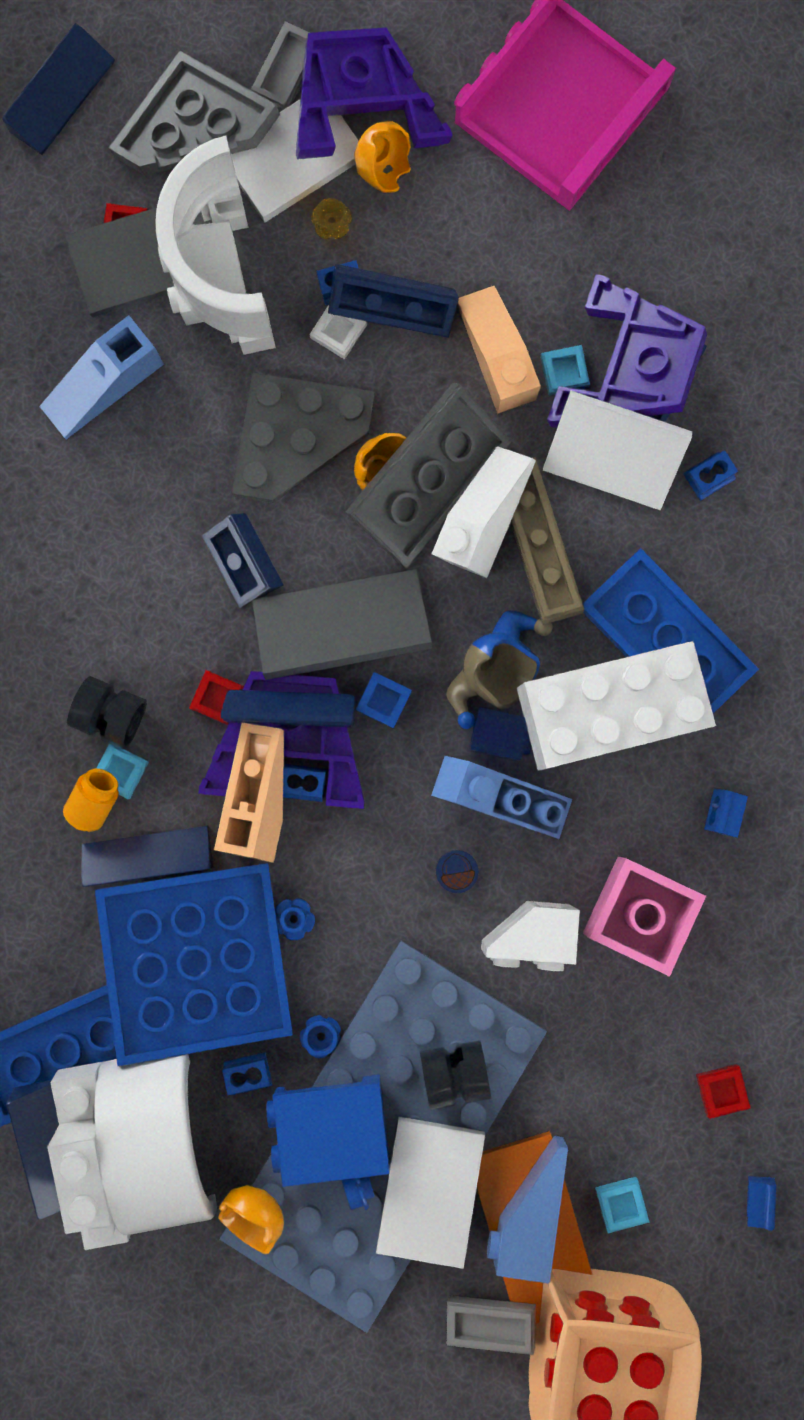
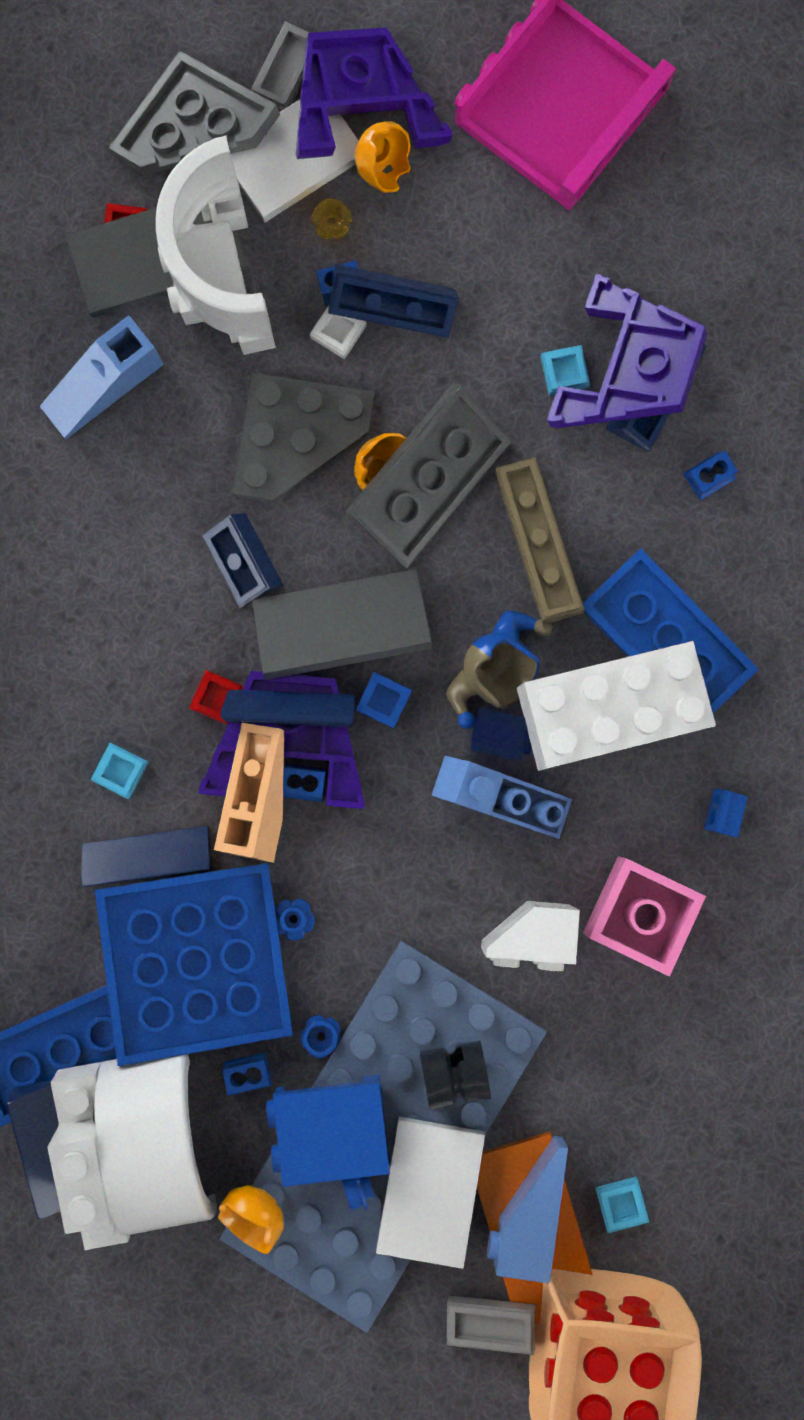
(57, 89): dark blue slope -> none
(91, 800): light orange brick -> none
(103, 711): black wheel -> none
(457, 871): dark blue tile -> none
(484, 512): white slope -> none
(499, 350): light nougat slope -> none
(616, 450): white tile -> none
(723, 1091): red tile -> none
(761, 1202): blue piece -> none

